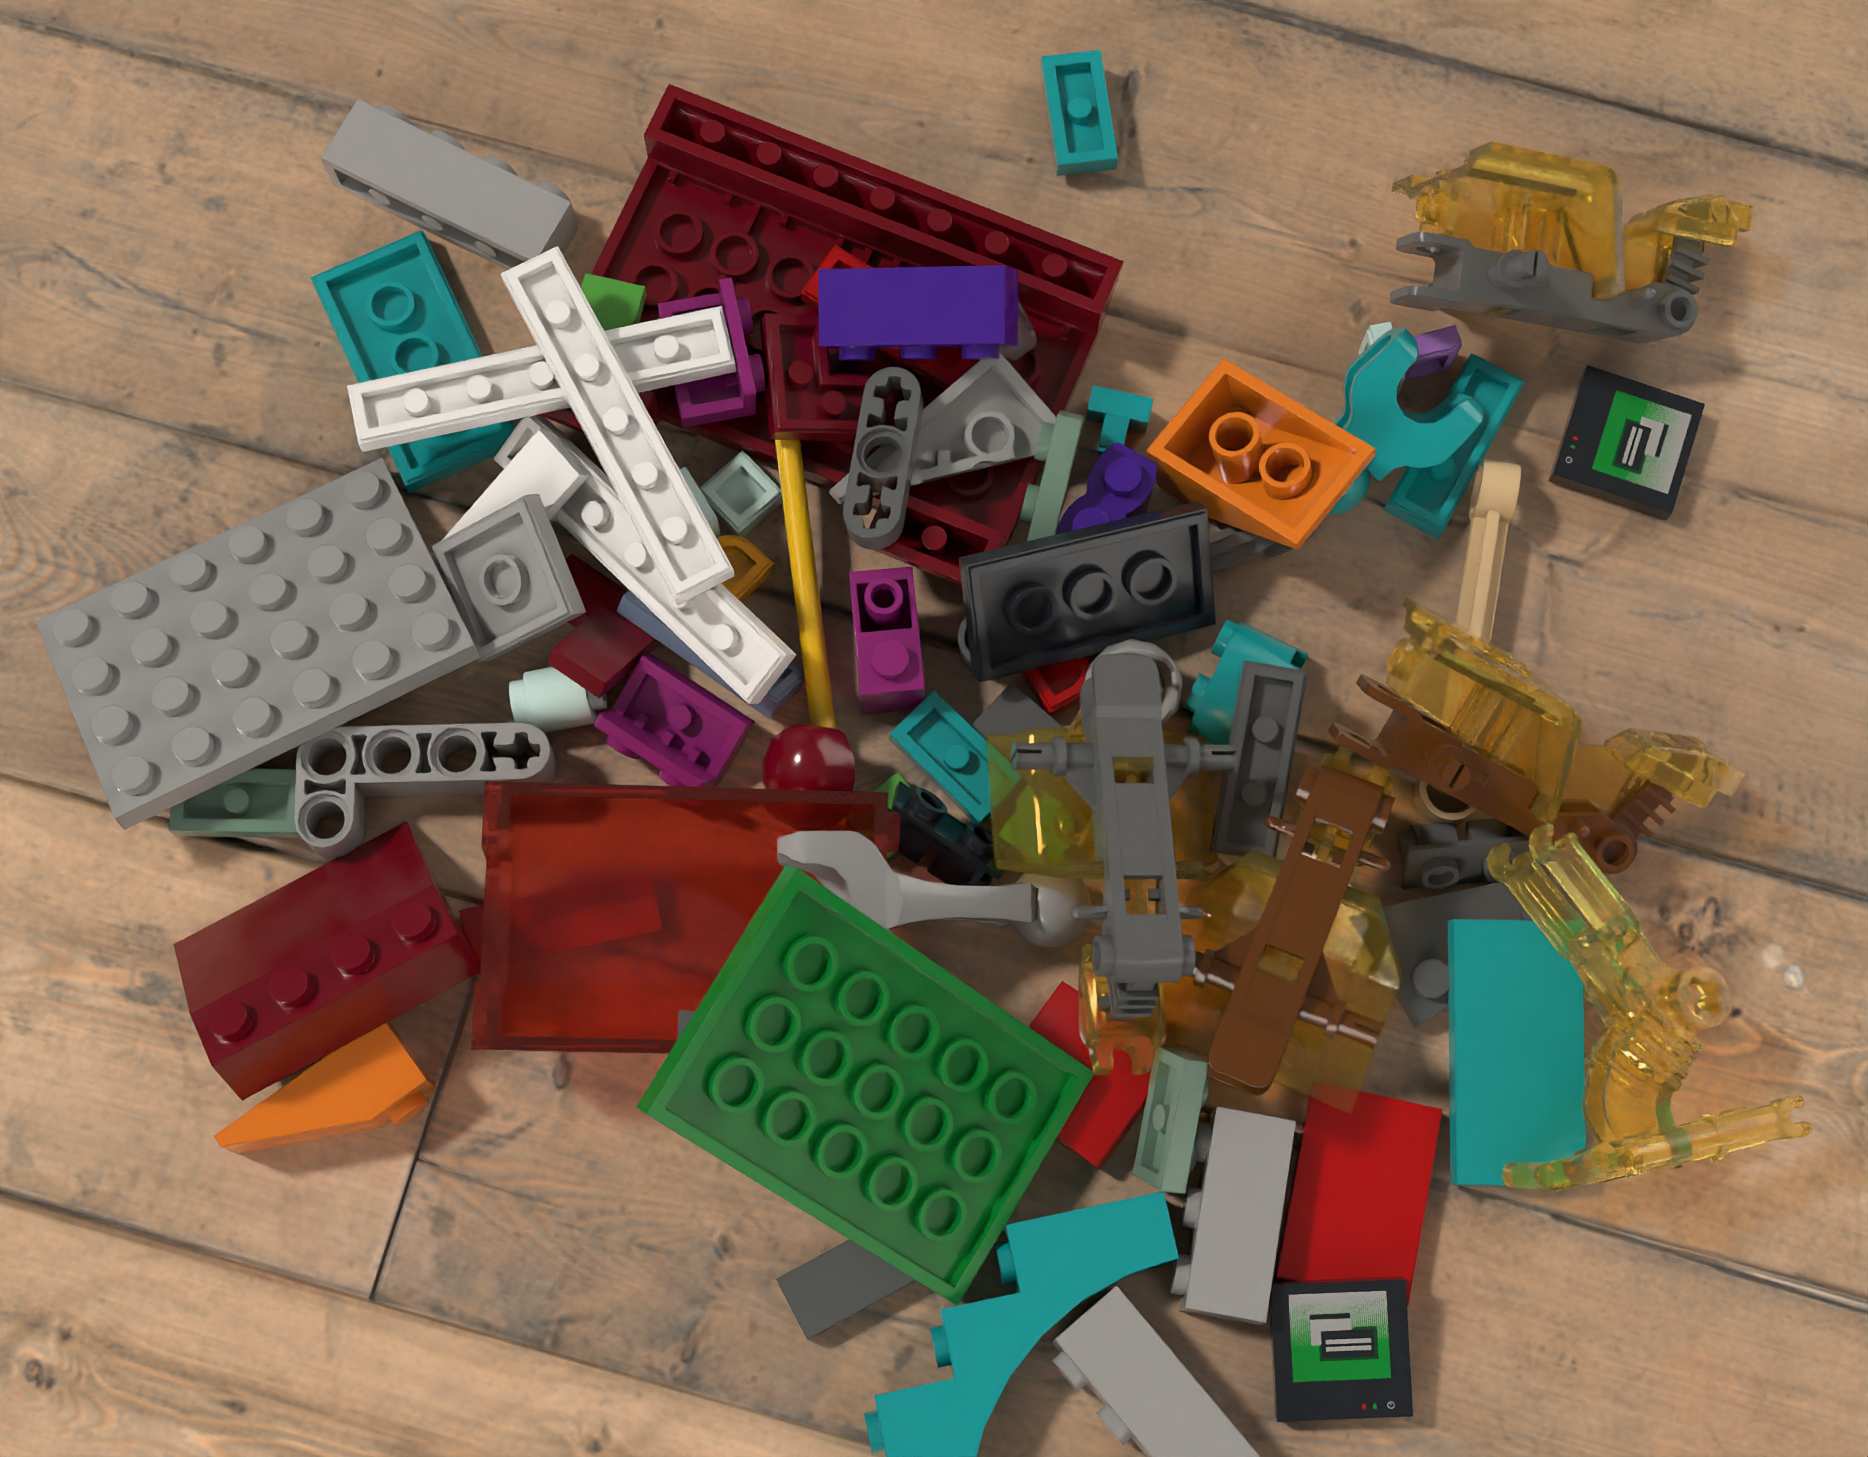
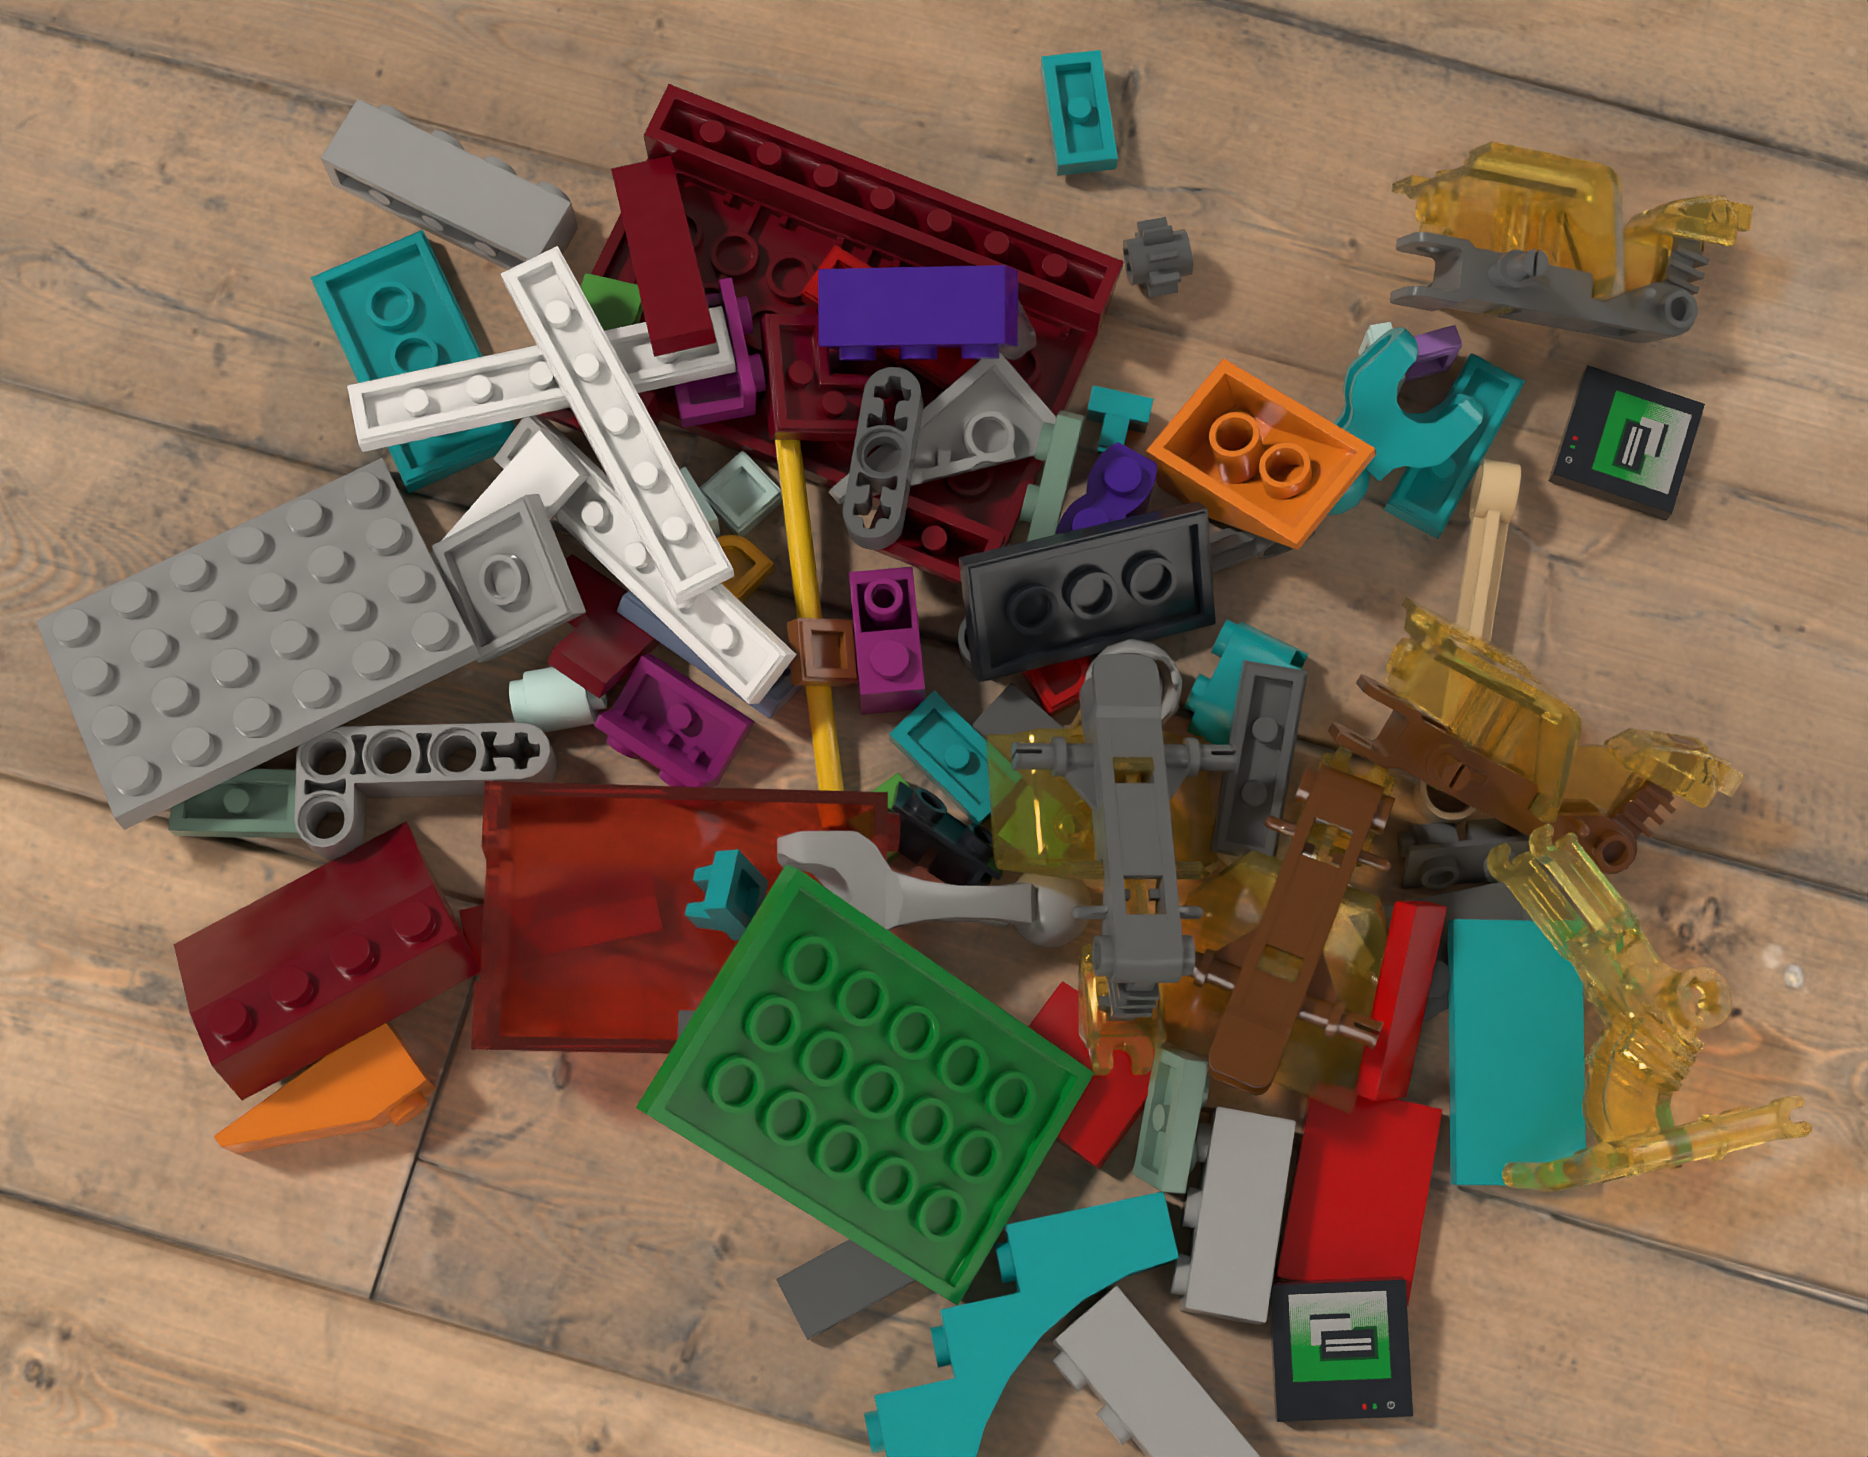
(663, 256): none -> dark red tile
(732, 894): none -> teal tile
(809, 759): dark red hair -> none
(823, 652): none -> dark orange tile
(1157, 257): none -> dark grey gear
(1401, 999): none -> red tile

